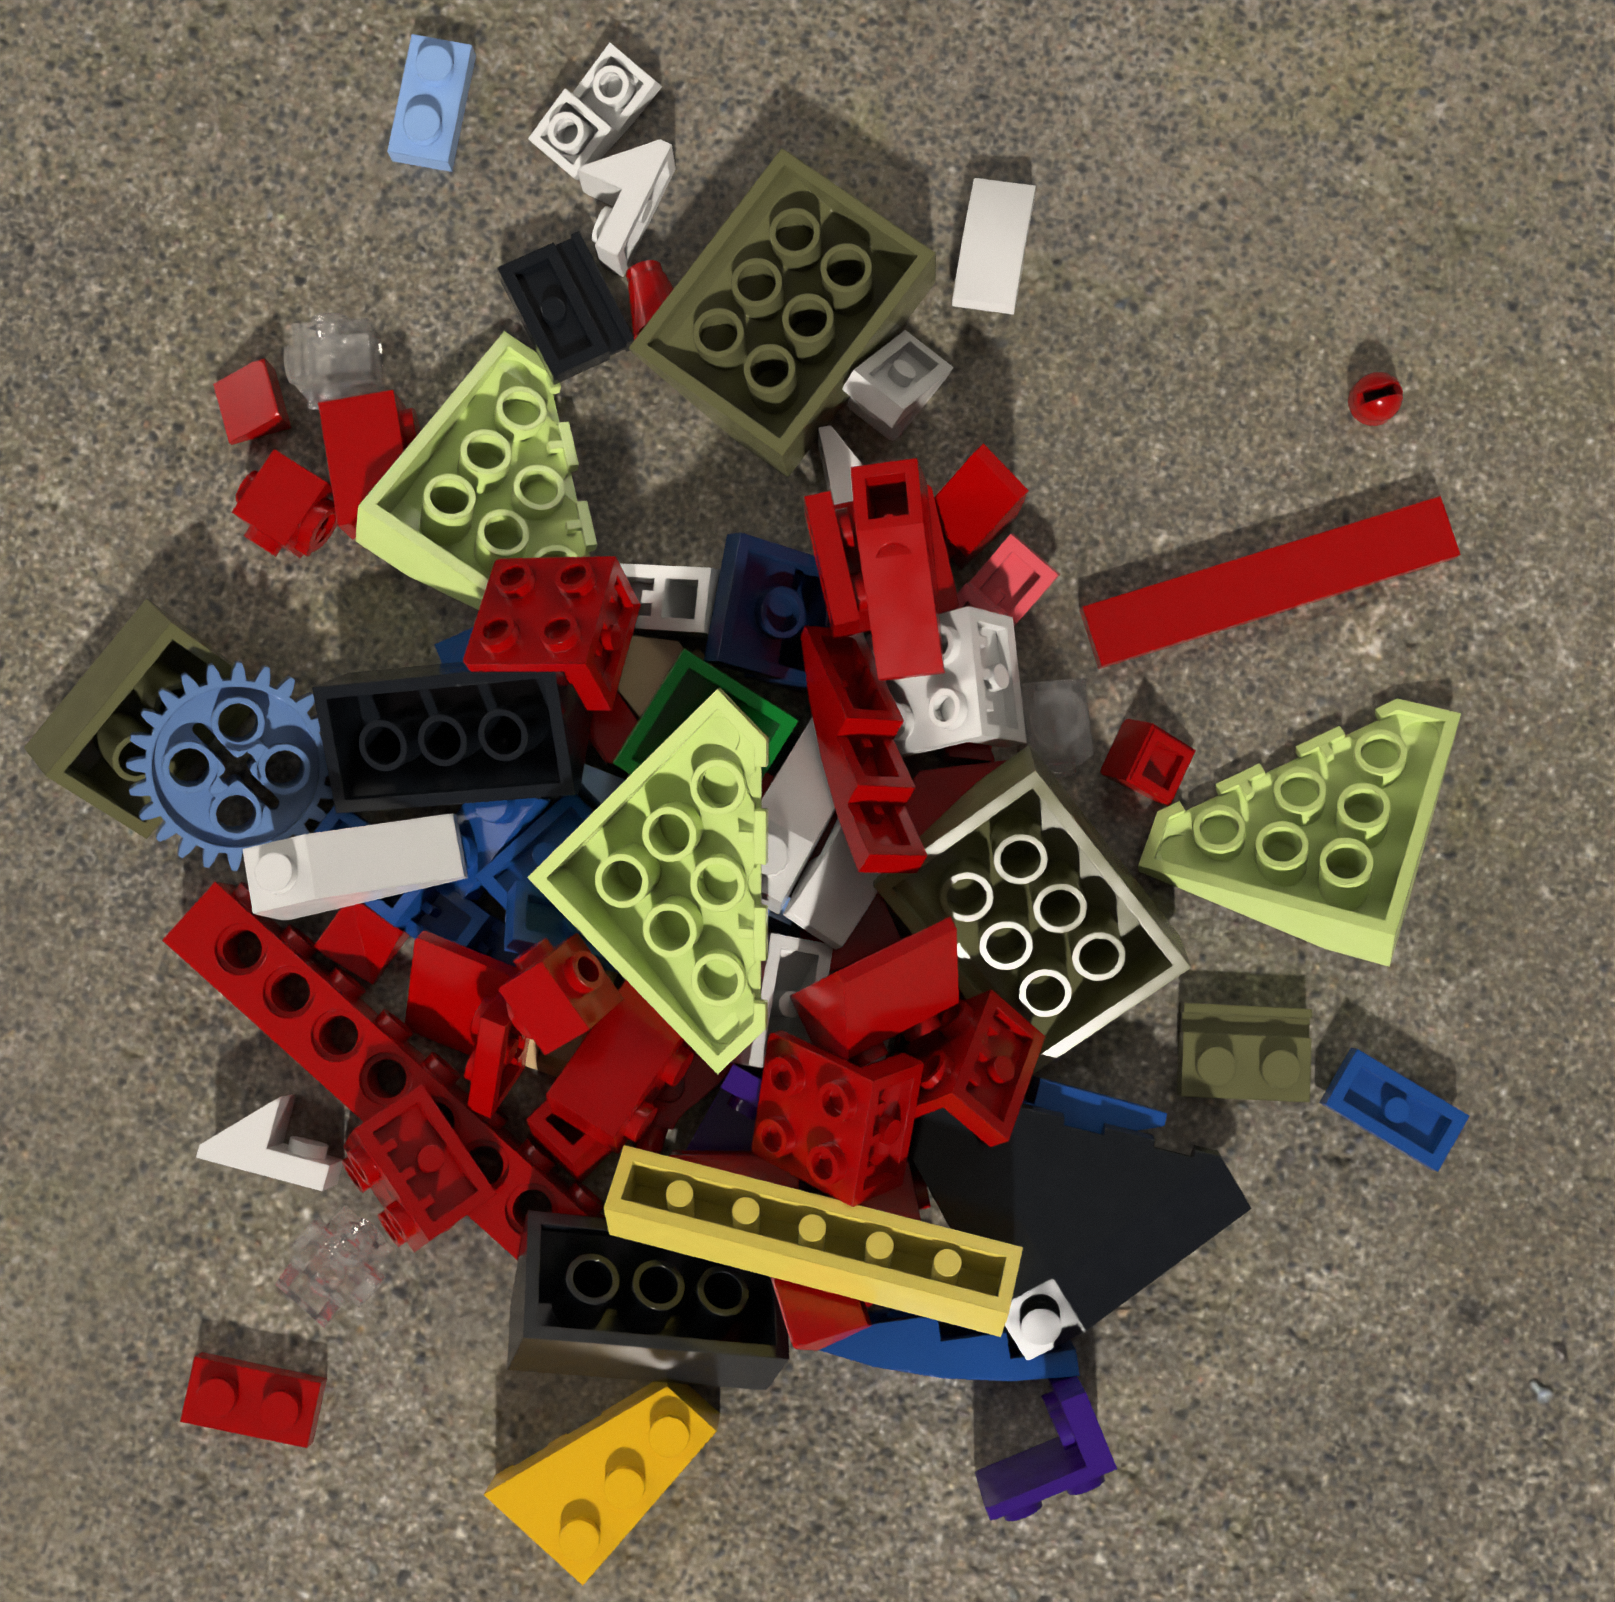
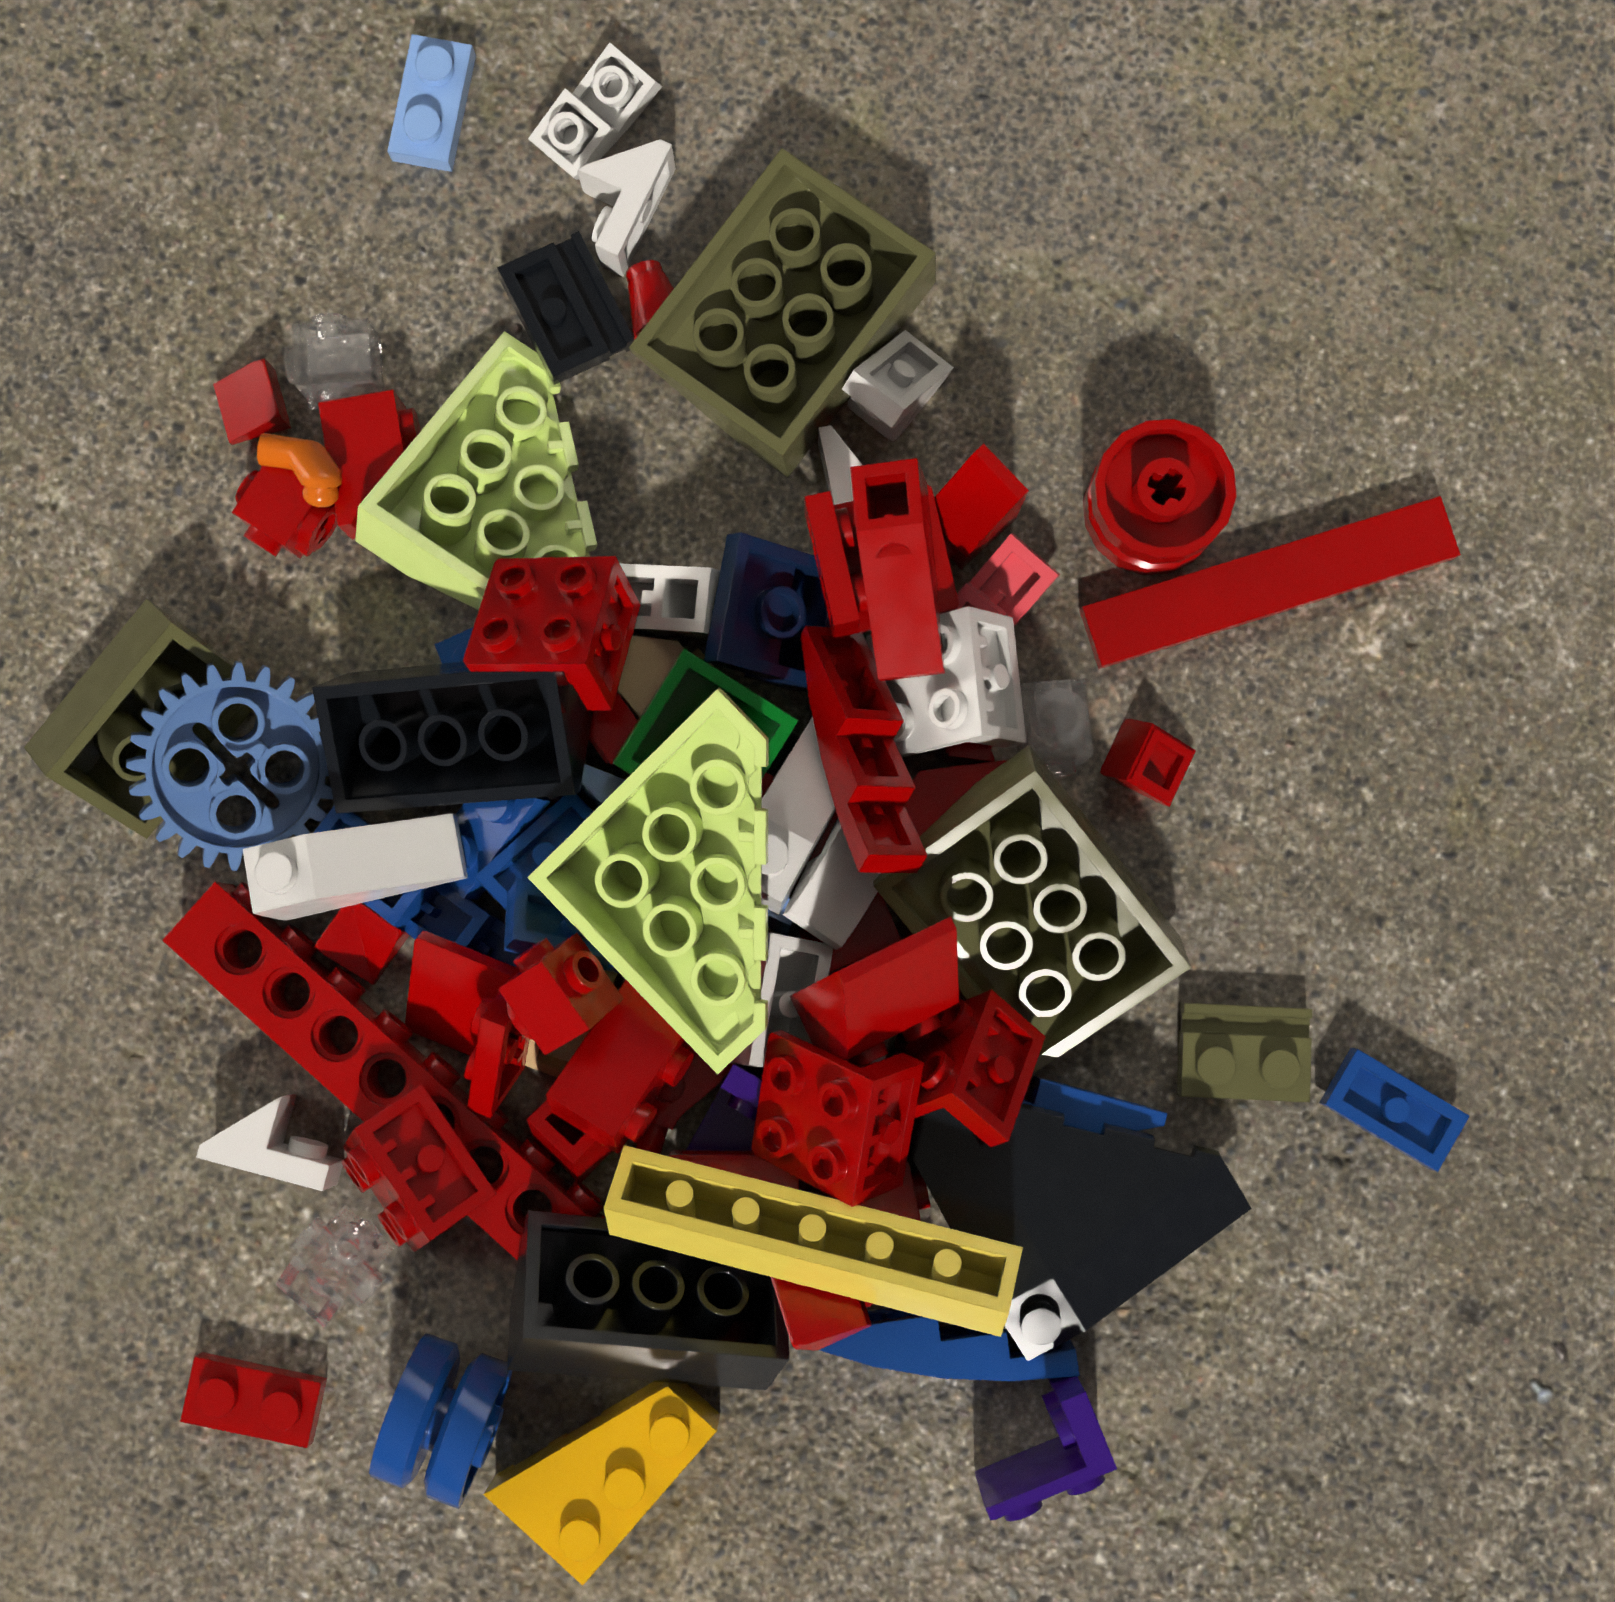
(309, 463): none -> orange arm
(439, 1419): none -> blue wheel
(993, 246): white slope -> none
(1179, 466): none -> red wheel
(1322, 839): yellowish green slope -> none
(1378, 410): red hinge -> none

